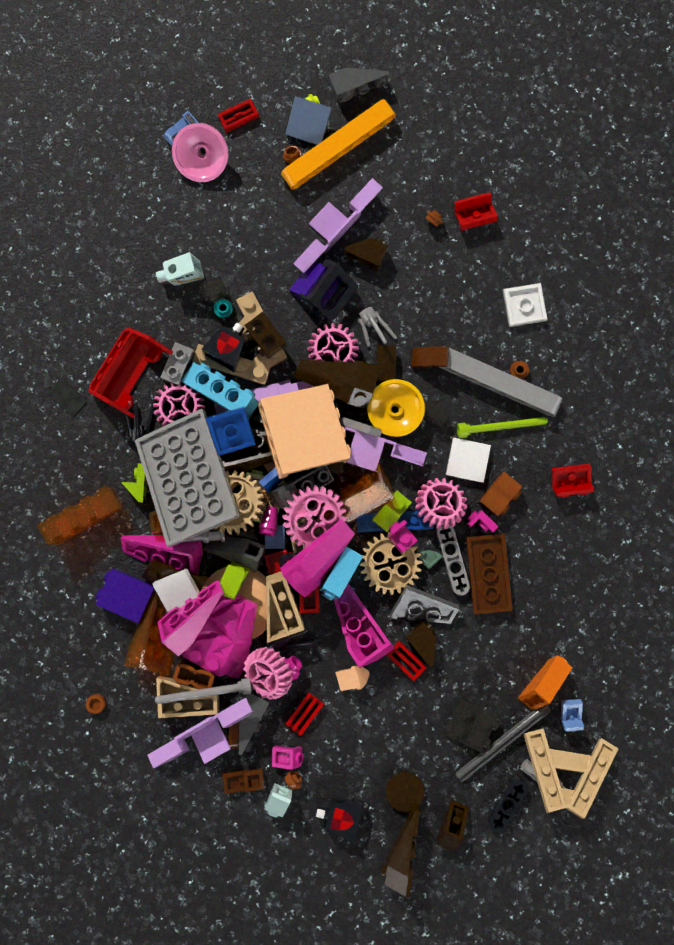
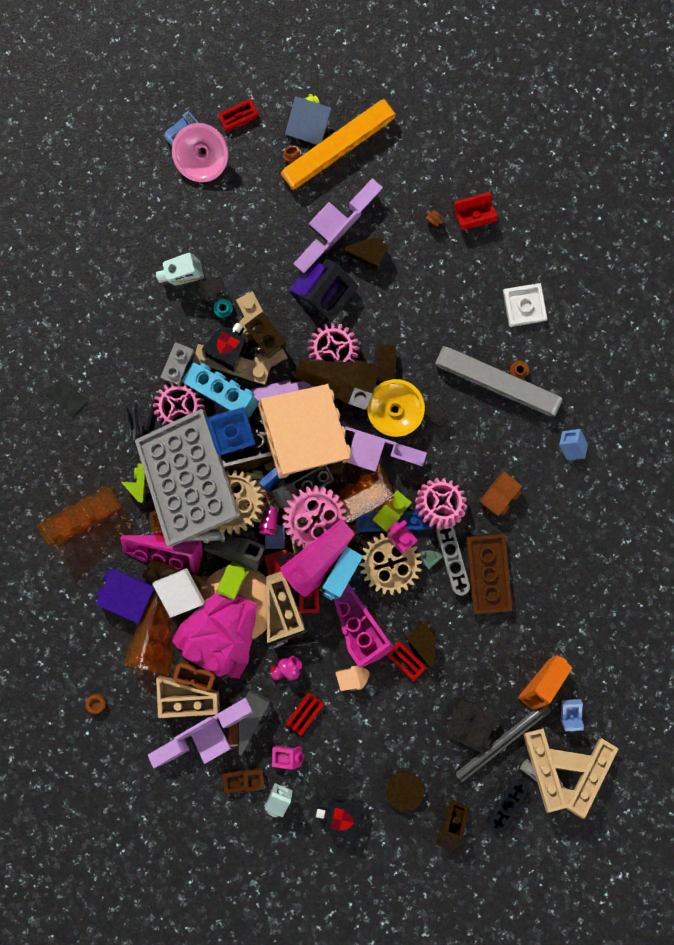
(124, 367): red windscreen -> none
(183, 624): dark pink wedge -> none
(242, 687): light grey piece -> none
(268, 673): bright pink gear -> none
(293, 780): dark orange plate -> none
(355, 81): dark grey slope -> none
(361, 426): light grey tile -> none
(370, 317): light grey plant -> none
(398, 867): dark brown wedge -> none
(422, 605): dark grey wing -> none
(430, 357): reddish brown slope -> none
(465, 430): lime piece -> none
(468, 460): white tile -> none
(485, 522): dark pink bracket -> none
(572, 480): red bracket -> none
(573, 444): none -> medium blue panel

